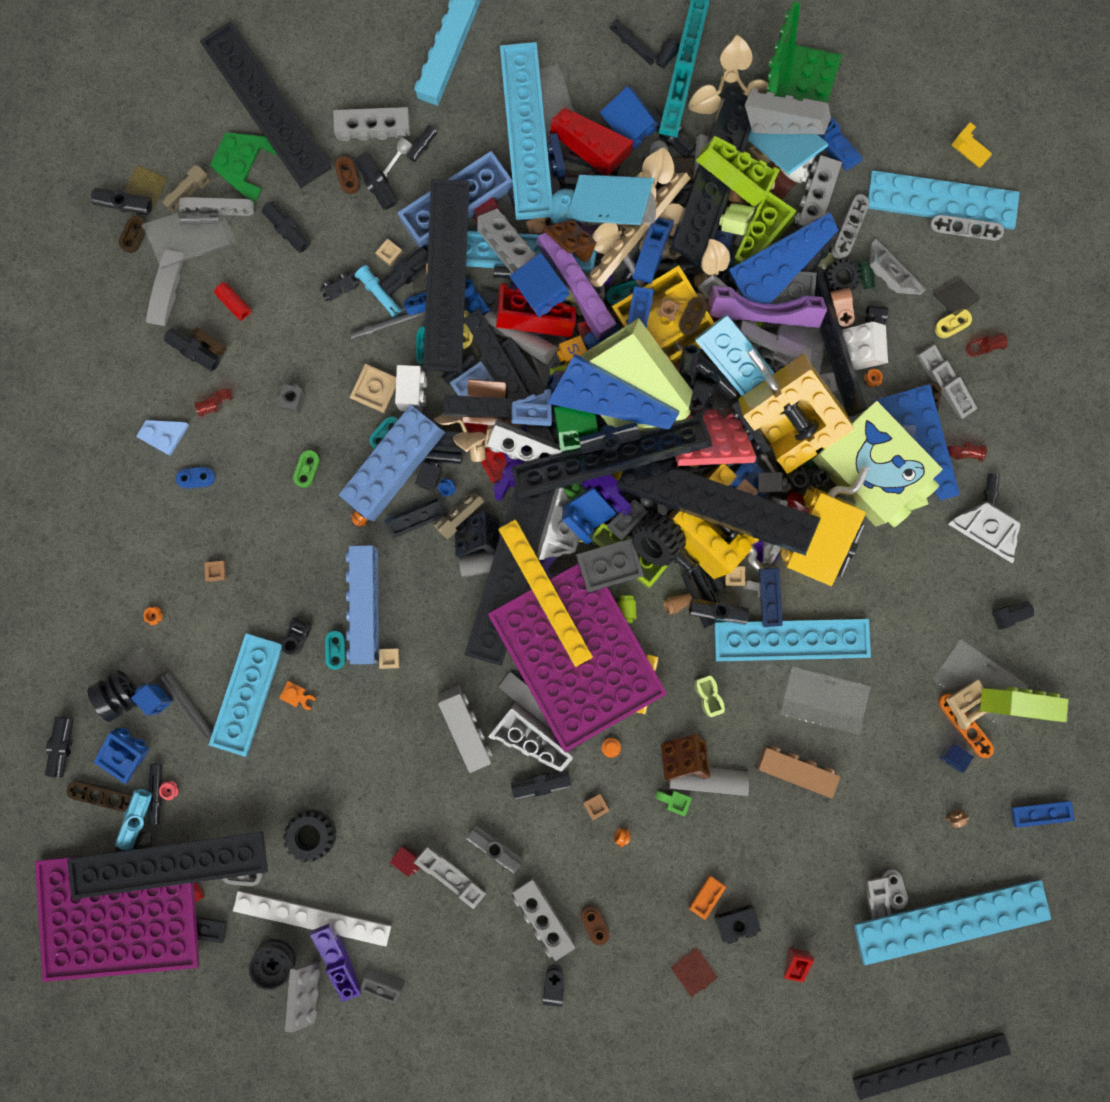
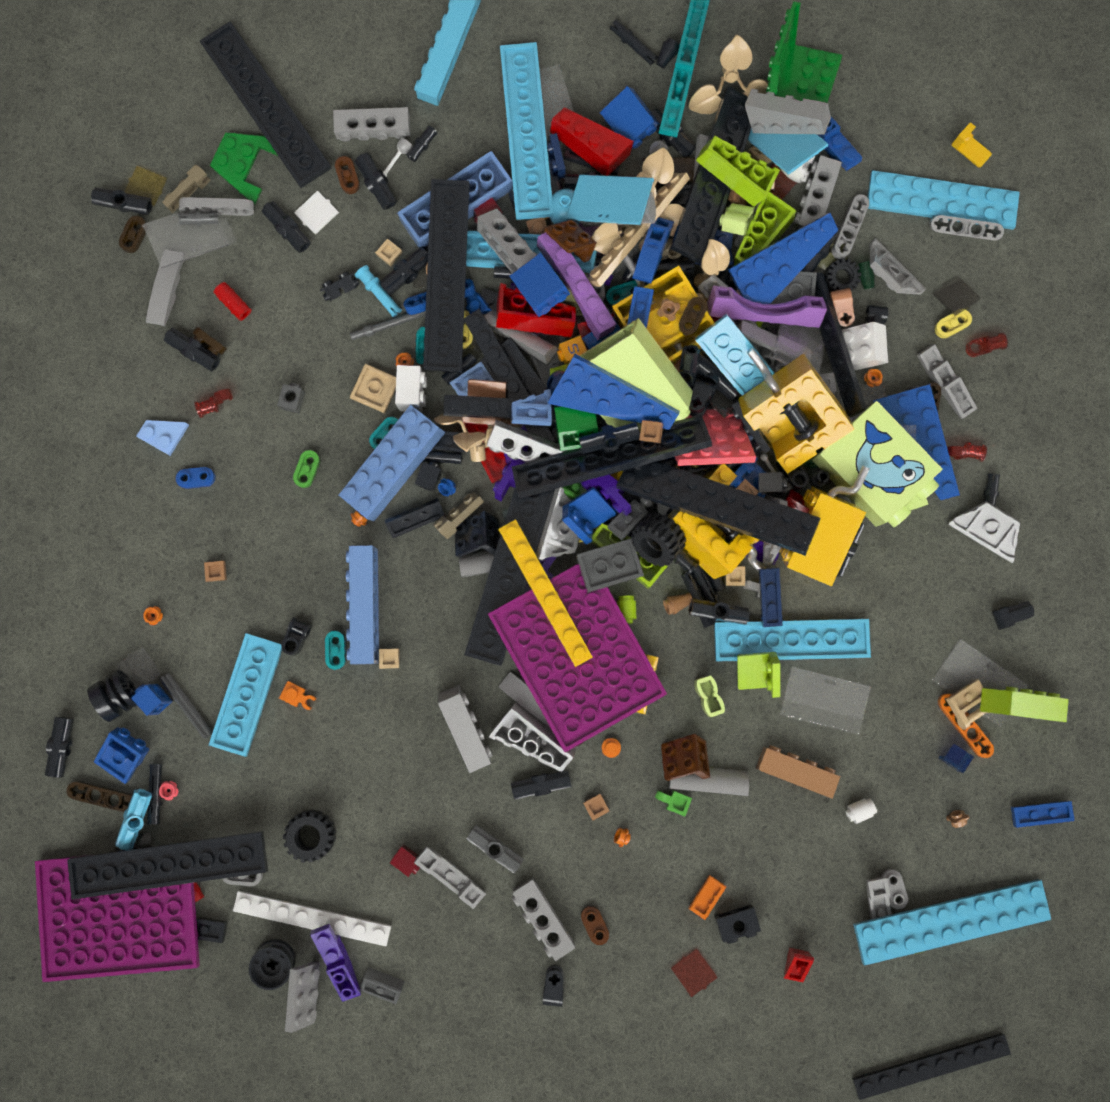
(316, 212): none -> white piece
(404, 356): none -> orange plate
(651, 431): none -> medium nougat plate
(759, 671): none -> lime bracket
(861, 810): none -> white brick

